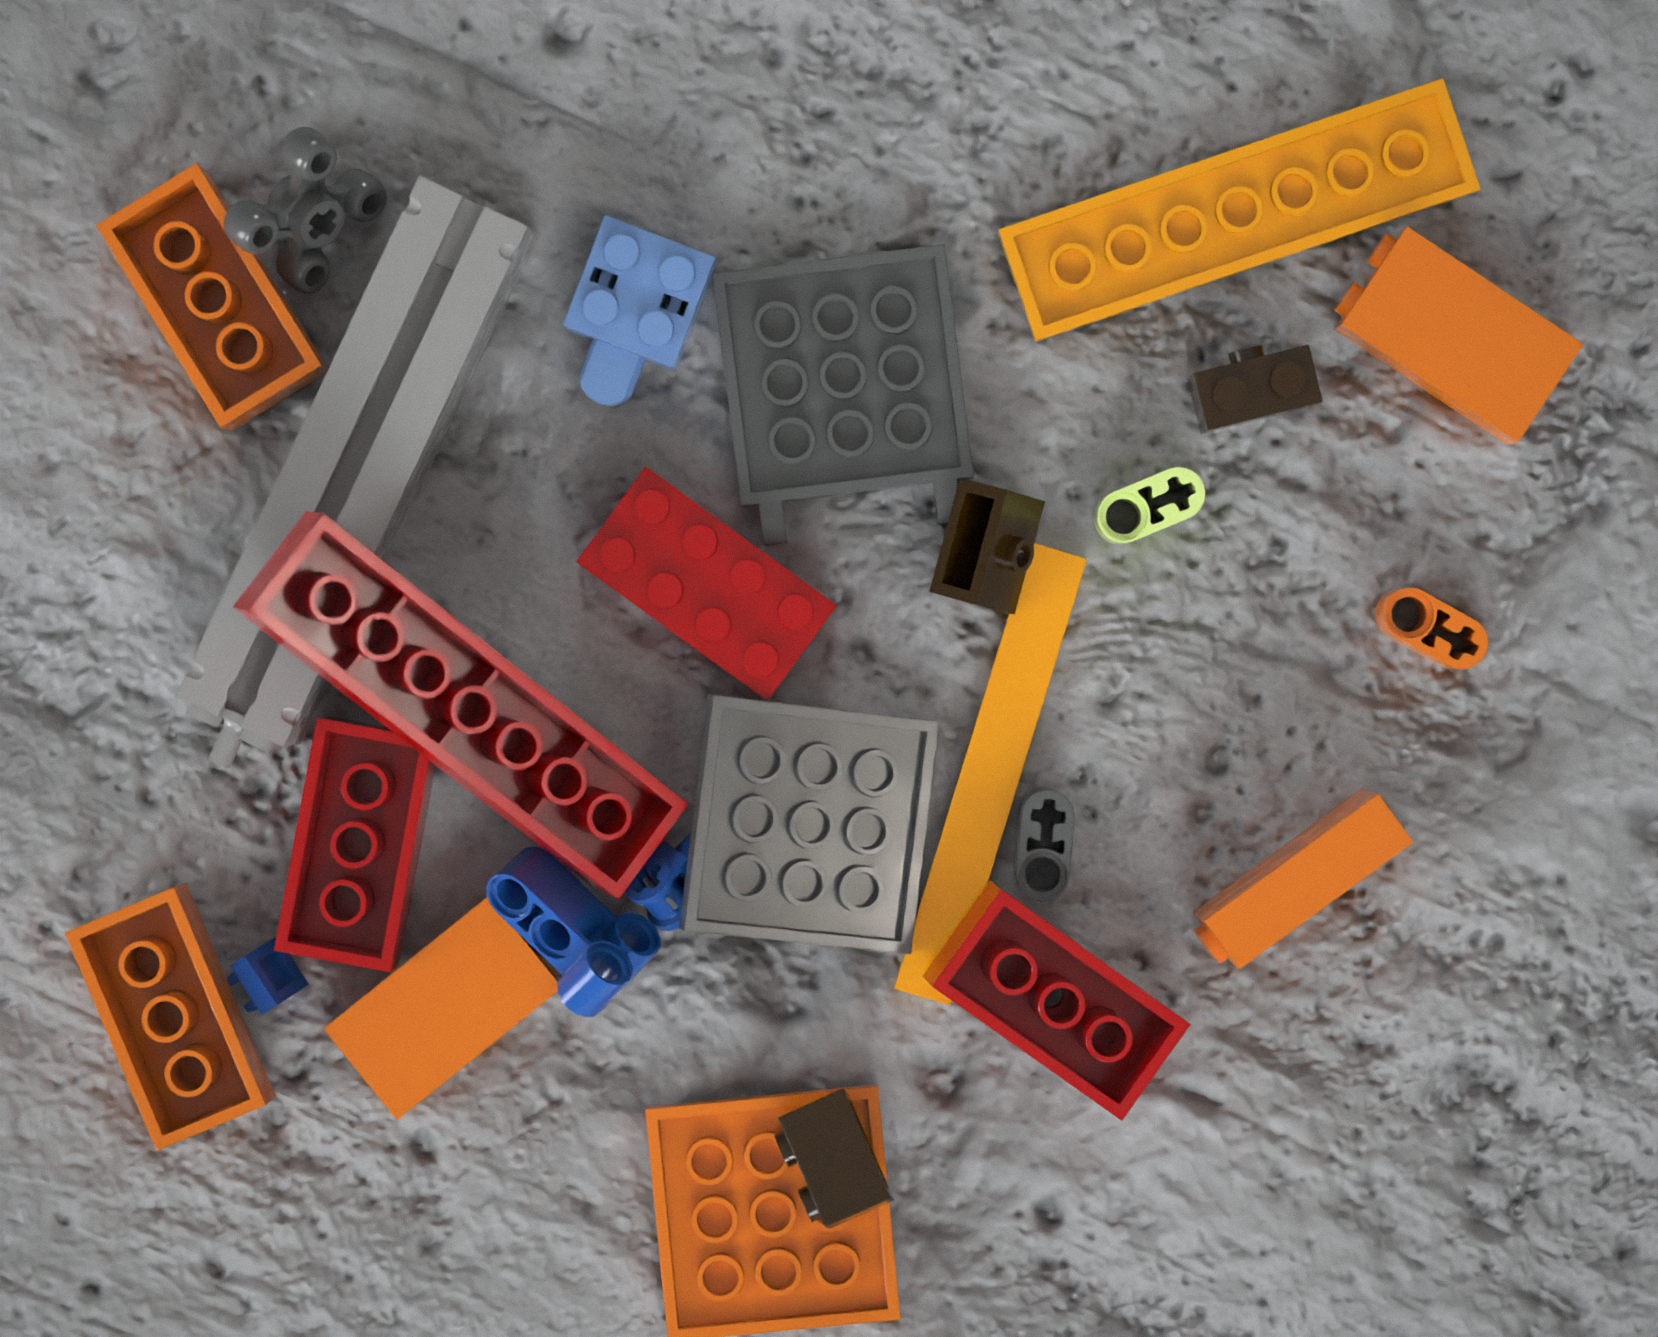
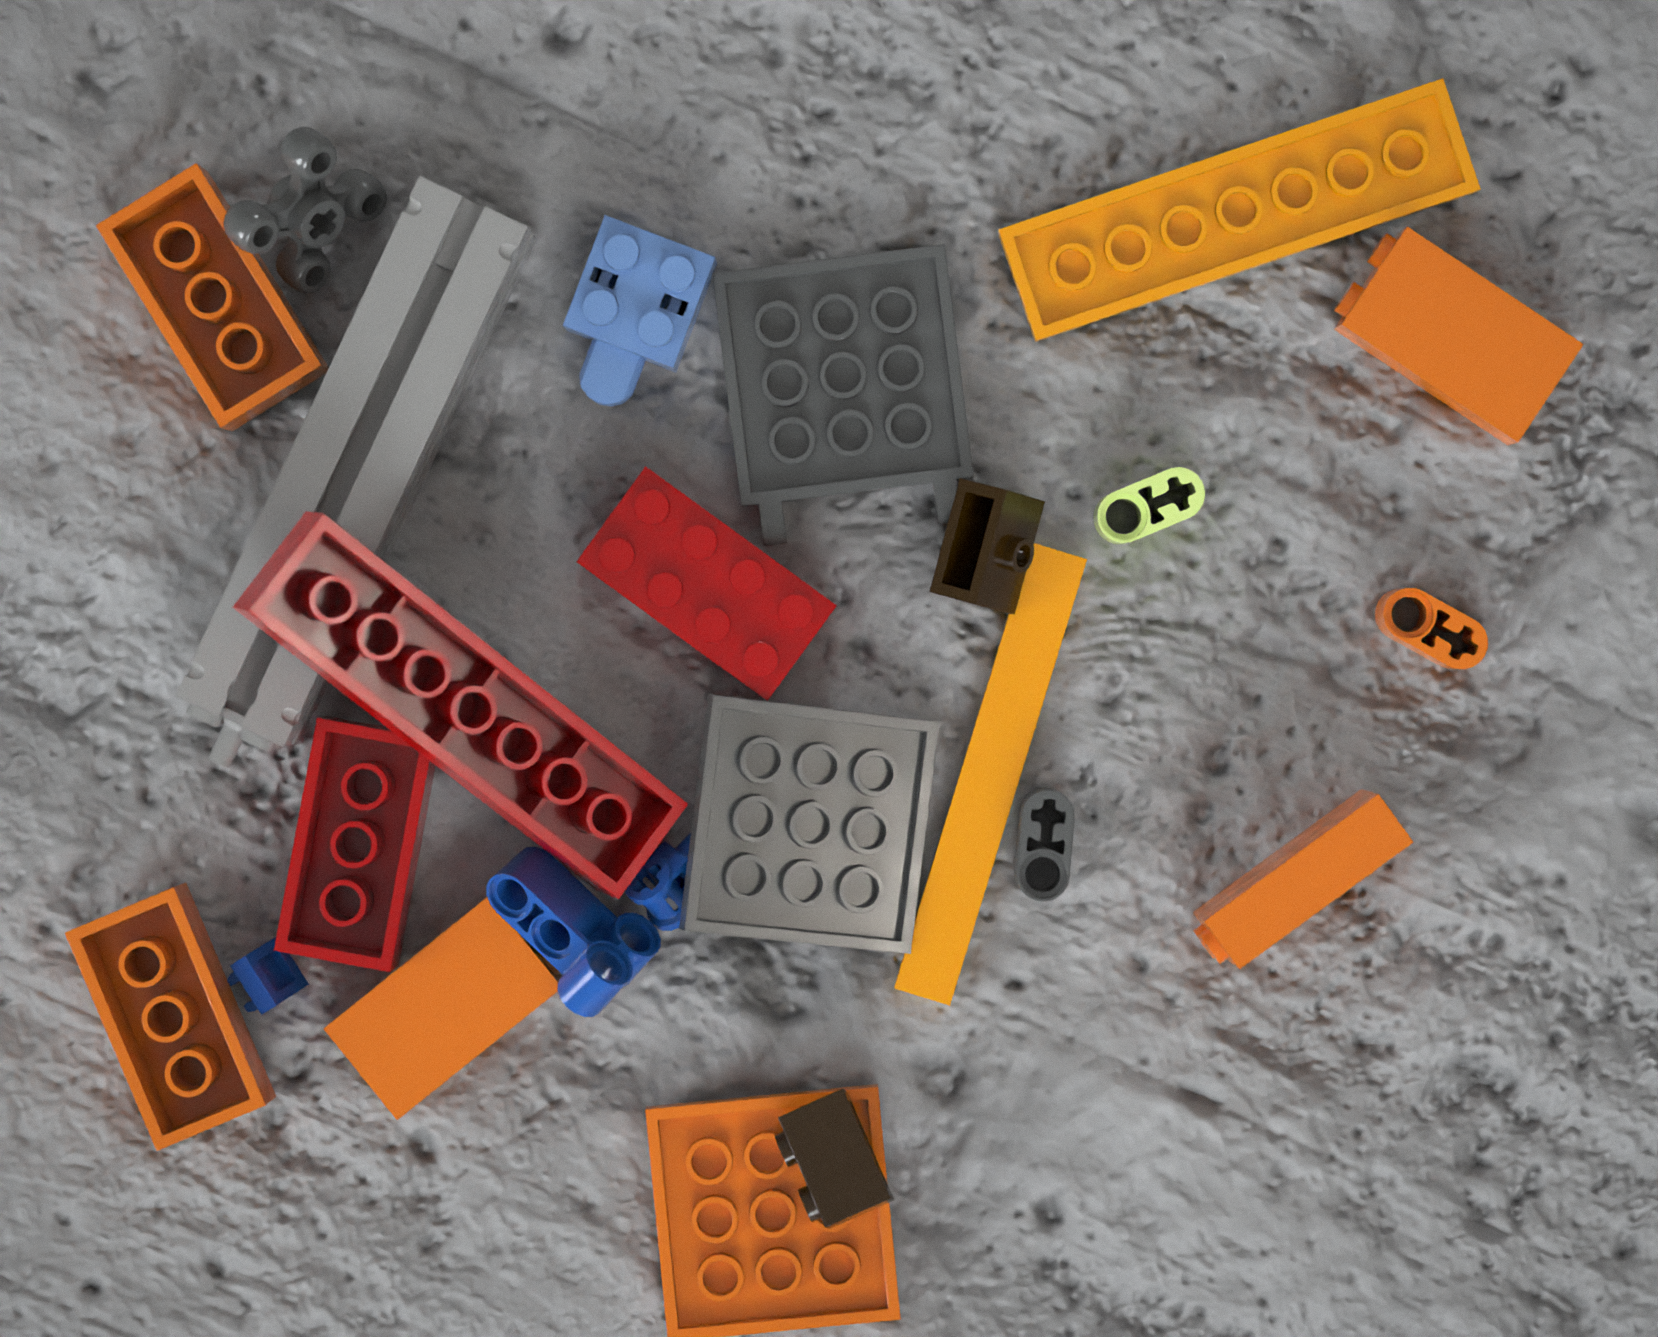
(1099, 1036): red brick -> none
(1254, 387): dark brown brick -> none

